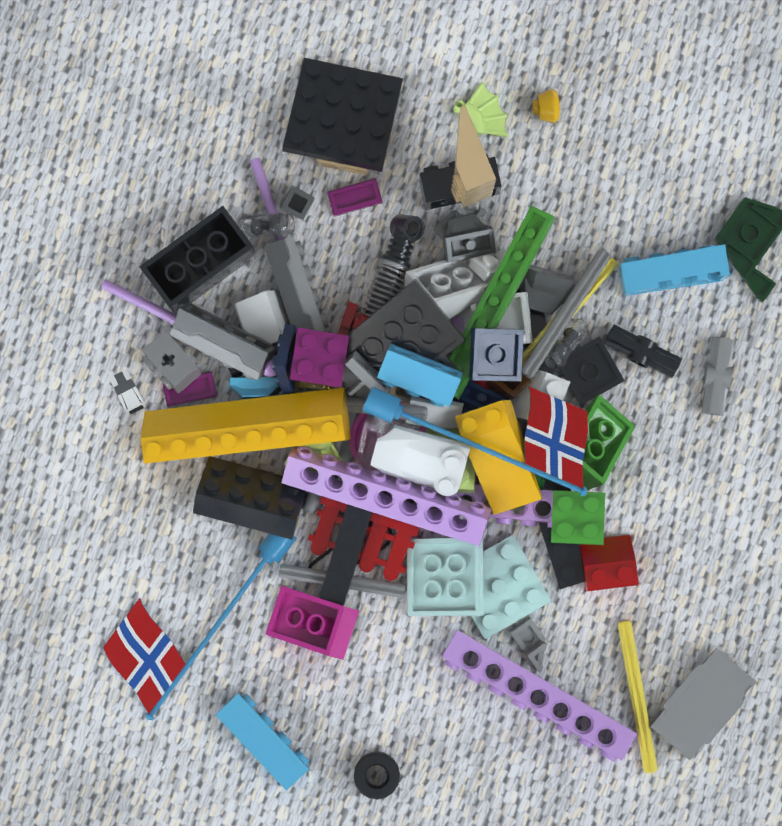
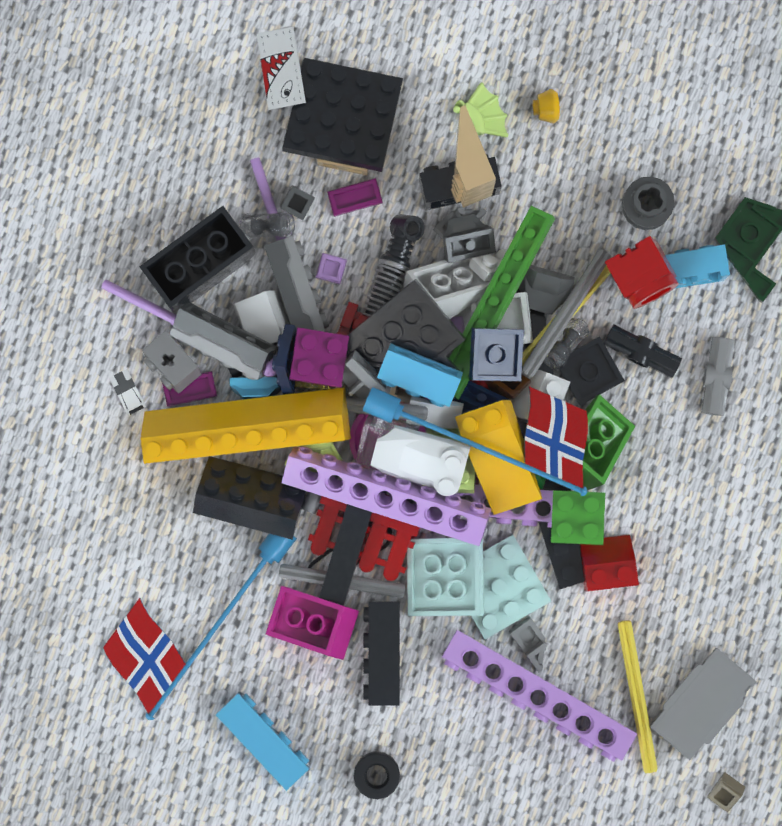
(281, 68): none -> white sticker
(331, 268): none -> lavender tile
(384, 654): none -> black brick
(643, 273): none -> red piece
(663, 200): none -> dark grey piece
(726, 792): none -> dark tan slope

